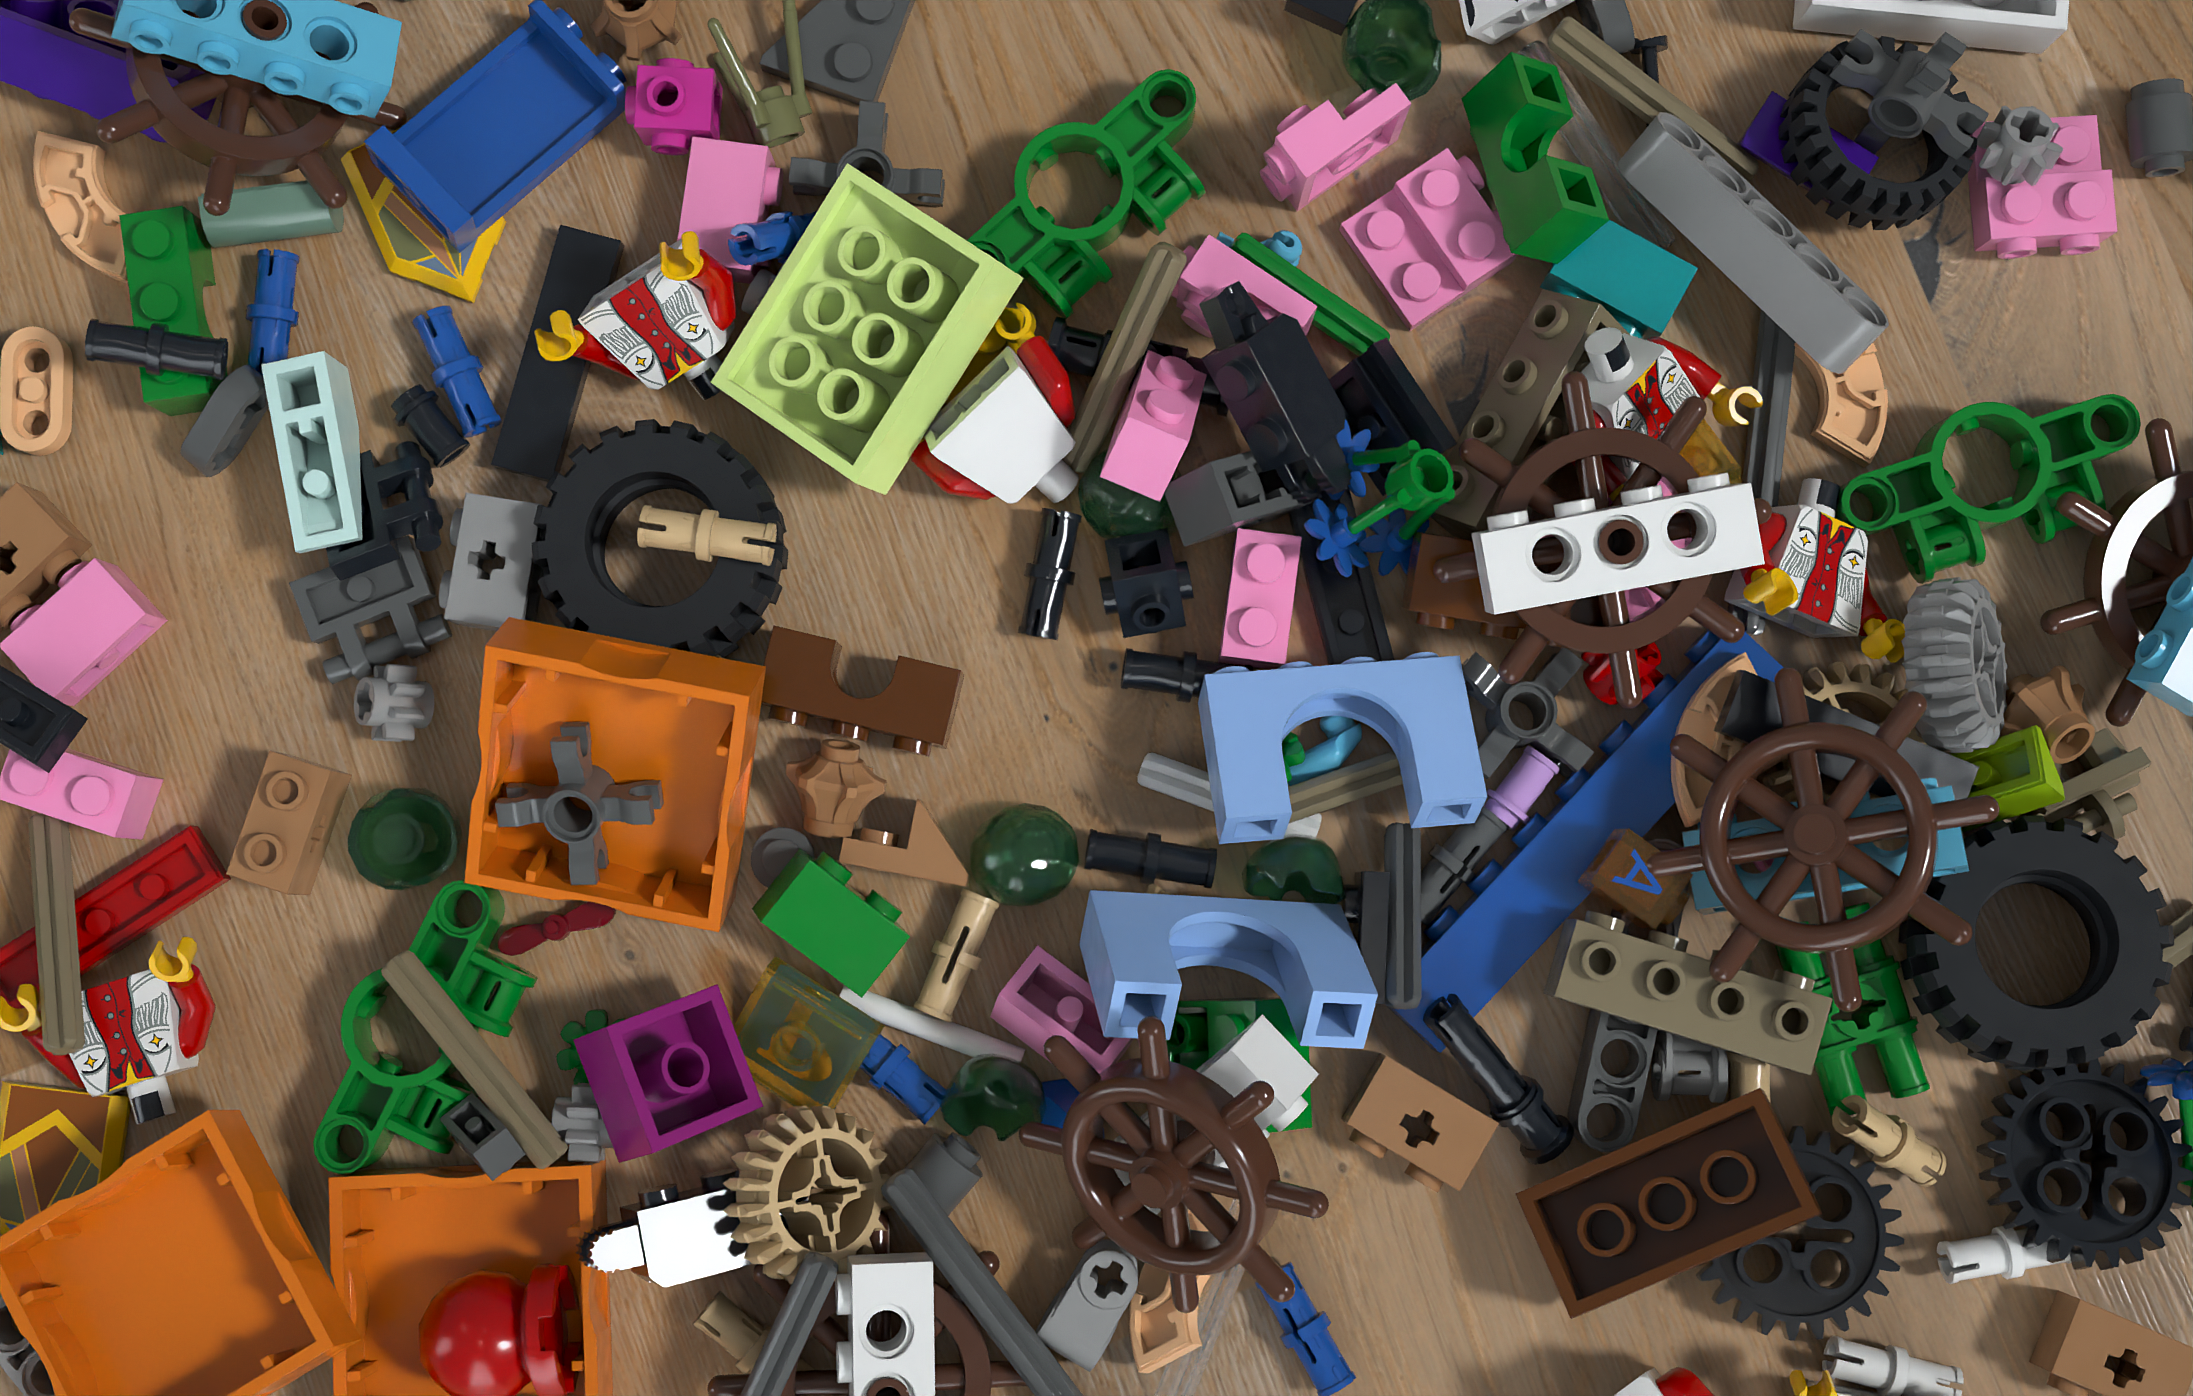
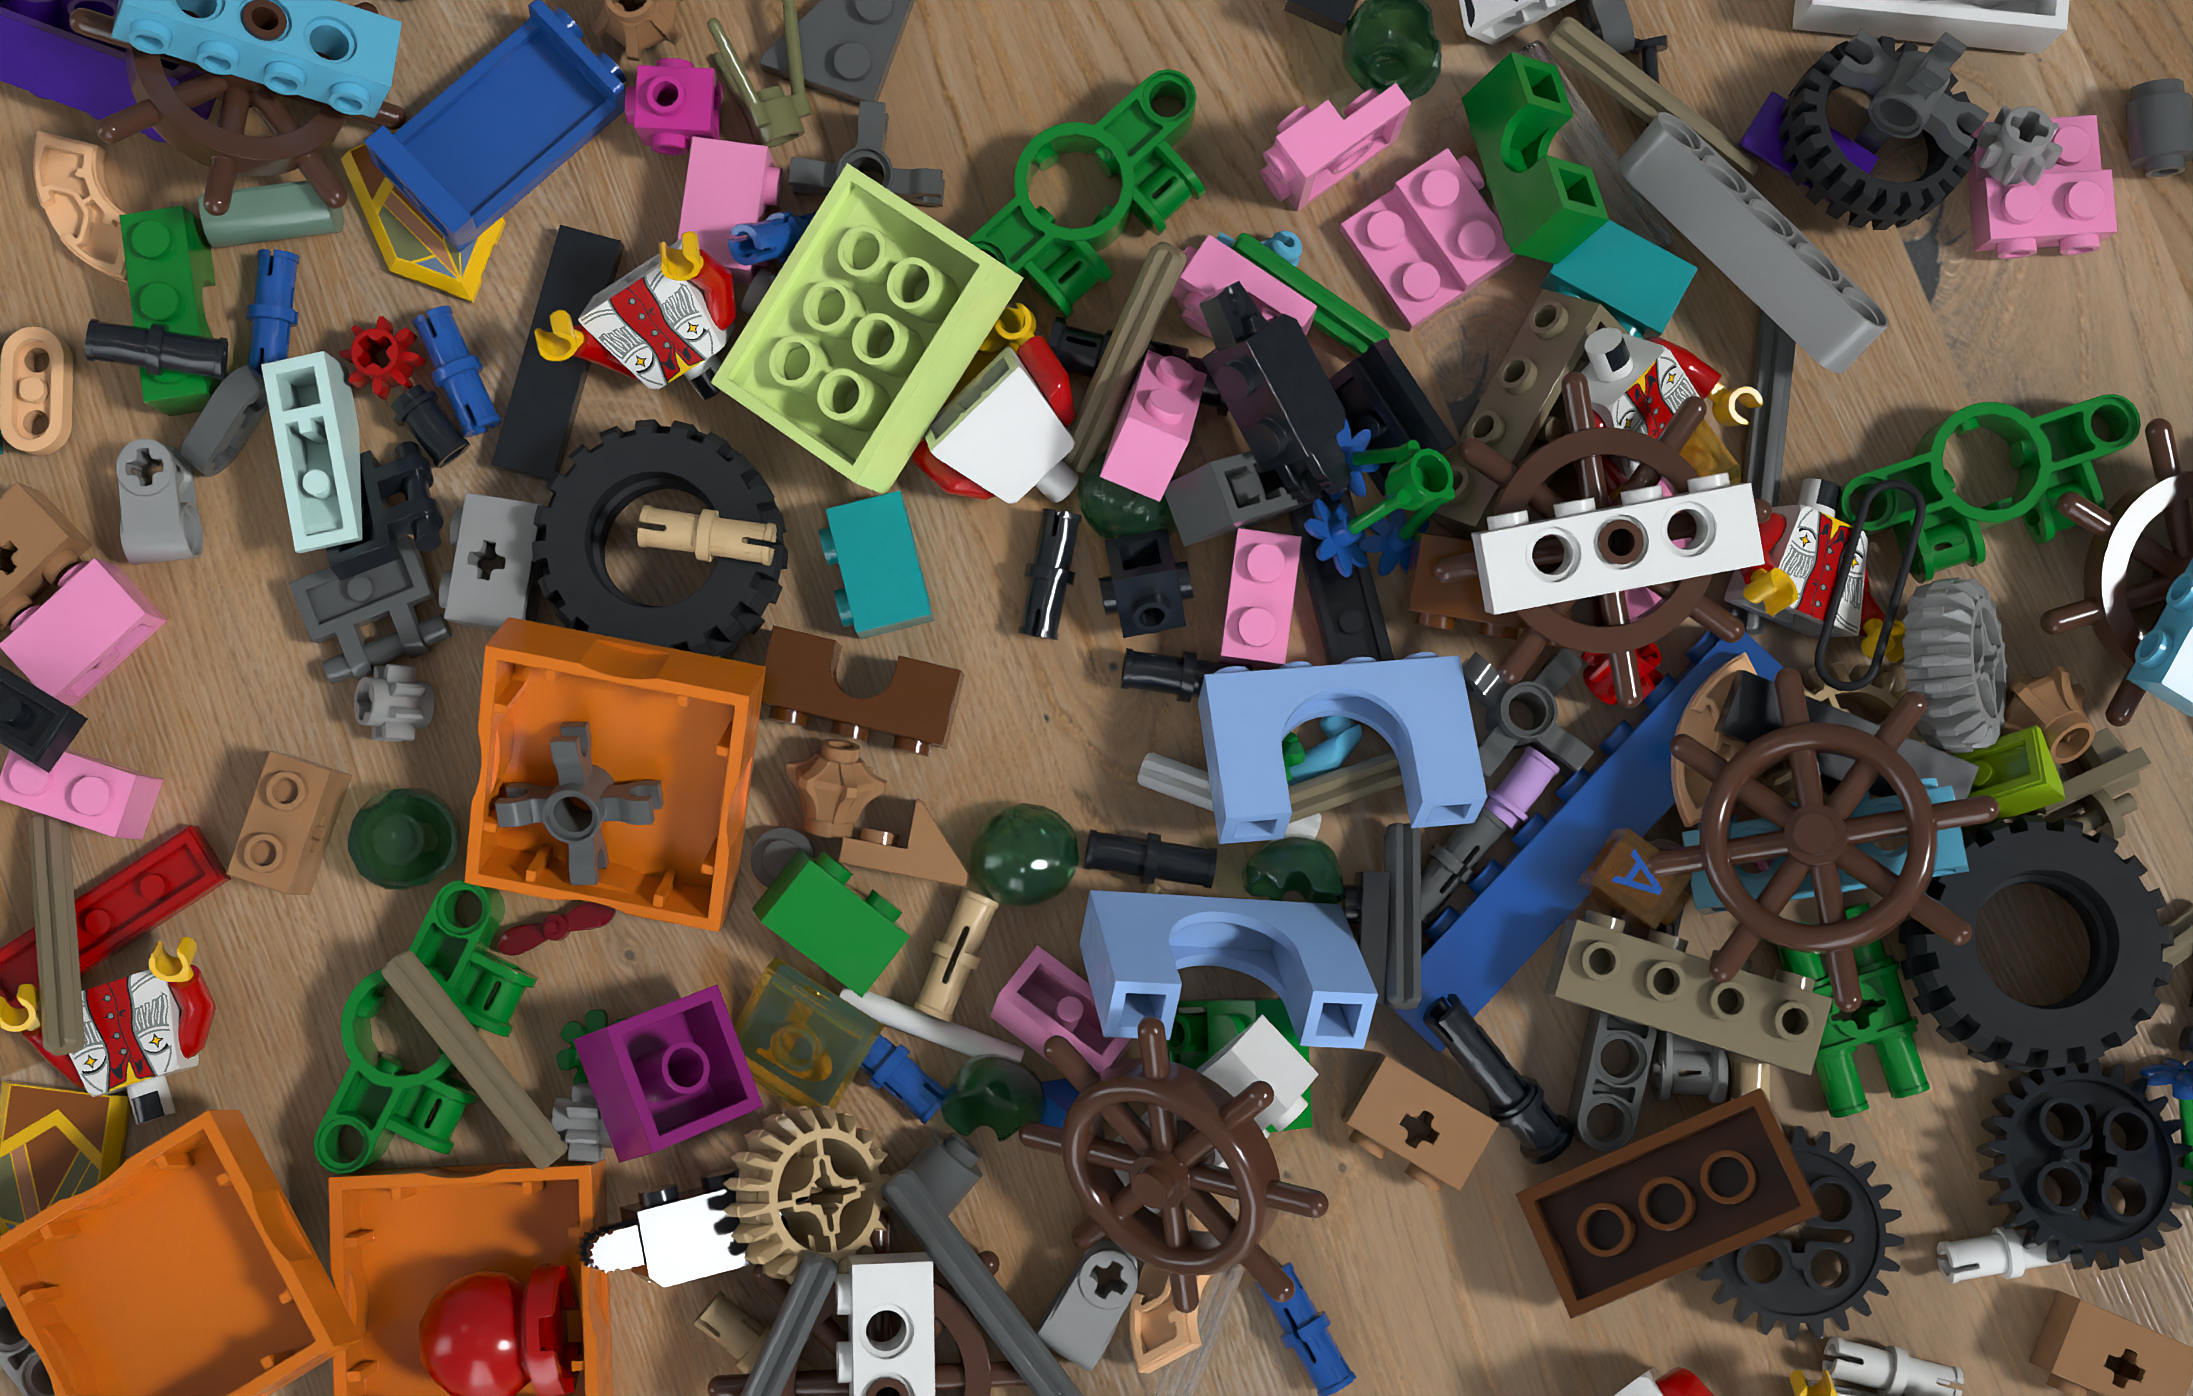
(157, 514): none -> light grey piece
(363, 354): none -> red gear
(482, 1136): dark grey piece -> none
(877, 565): none -> teal brick
(1850, 406): light nougat tile -> none
(1889, 1140): tan pin -> none
(1896, 593): none -> black piece

